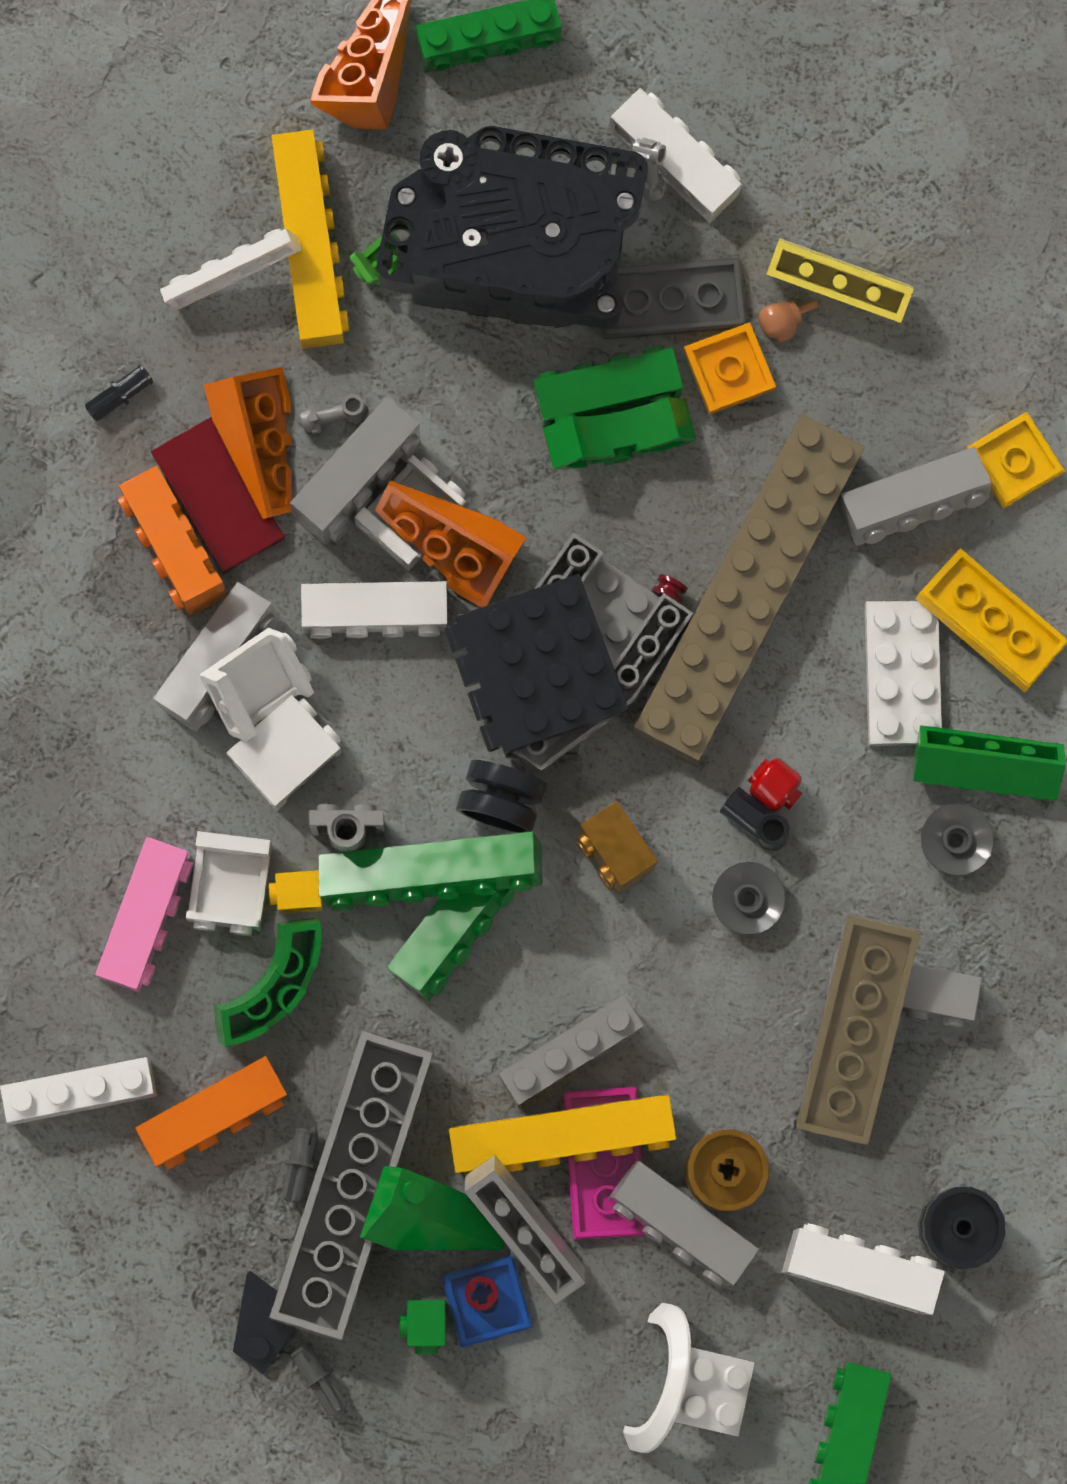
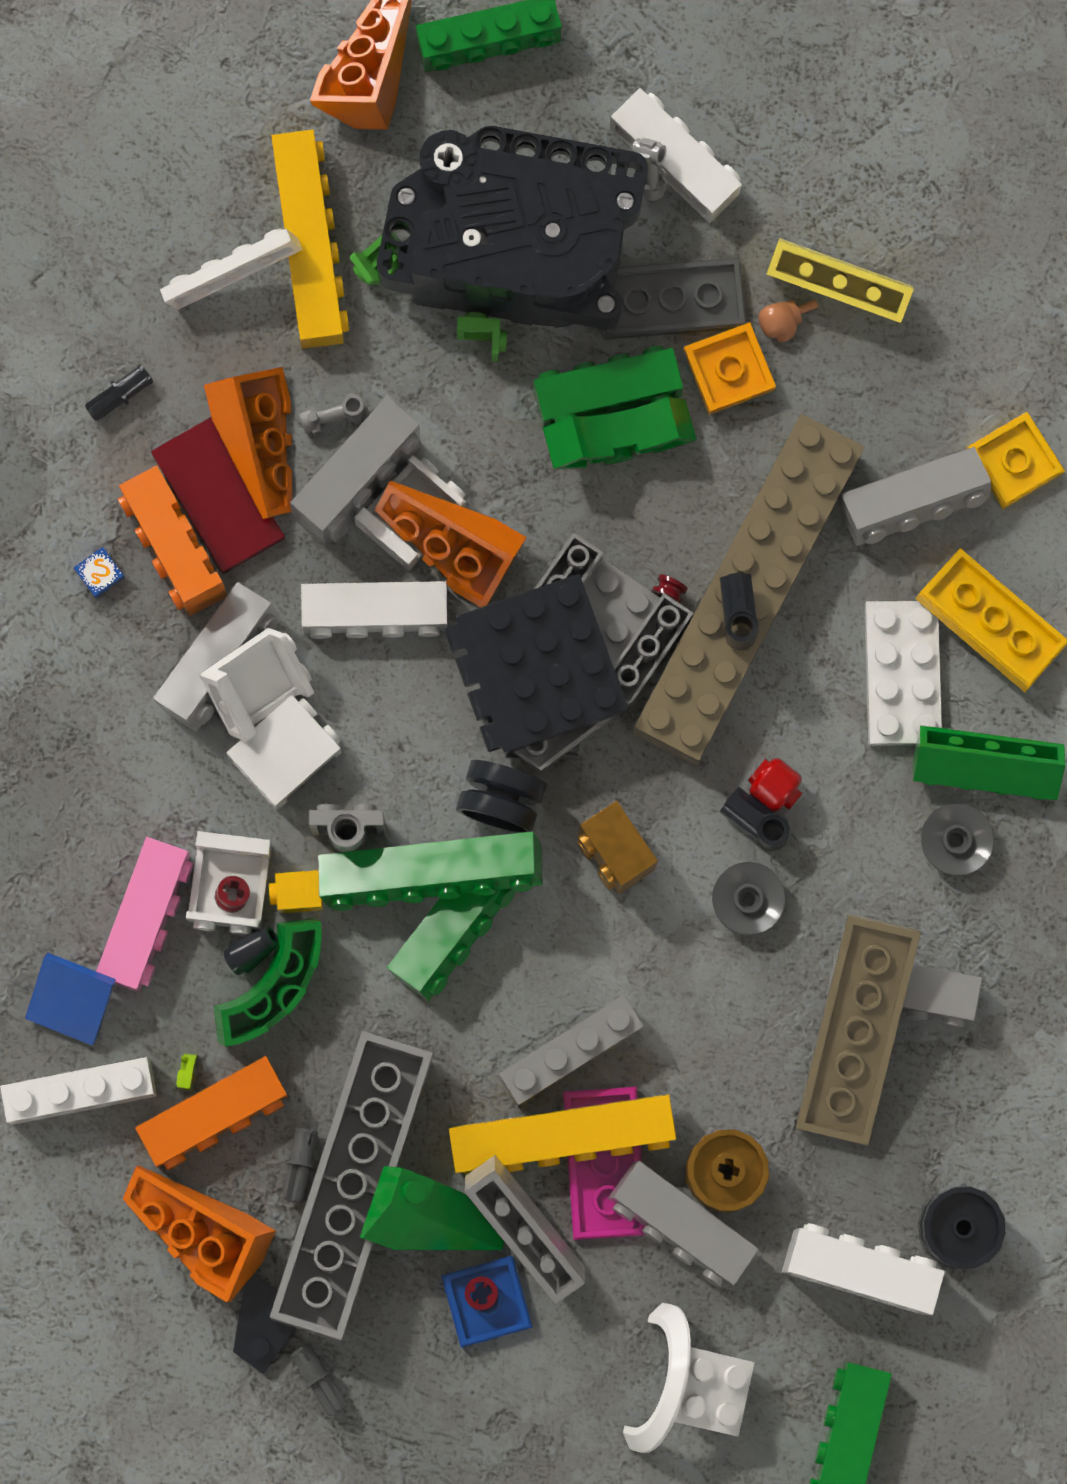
(70, 998): none -> blue tile
(99, 572): none -> tile
(186, 1074): none -> lime tile
(208, 1236): none -> orange wedge
(242, 891): none -> dark red bush
(249, 951): none -> black cone
(424, 1325): green brick -> none
(478, 327): none -> bright green bracket
(738, 608): none -> black piece

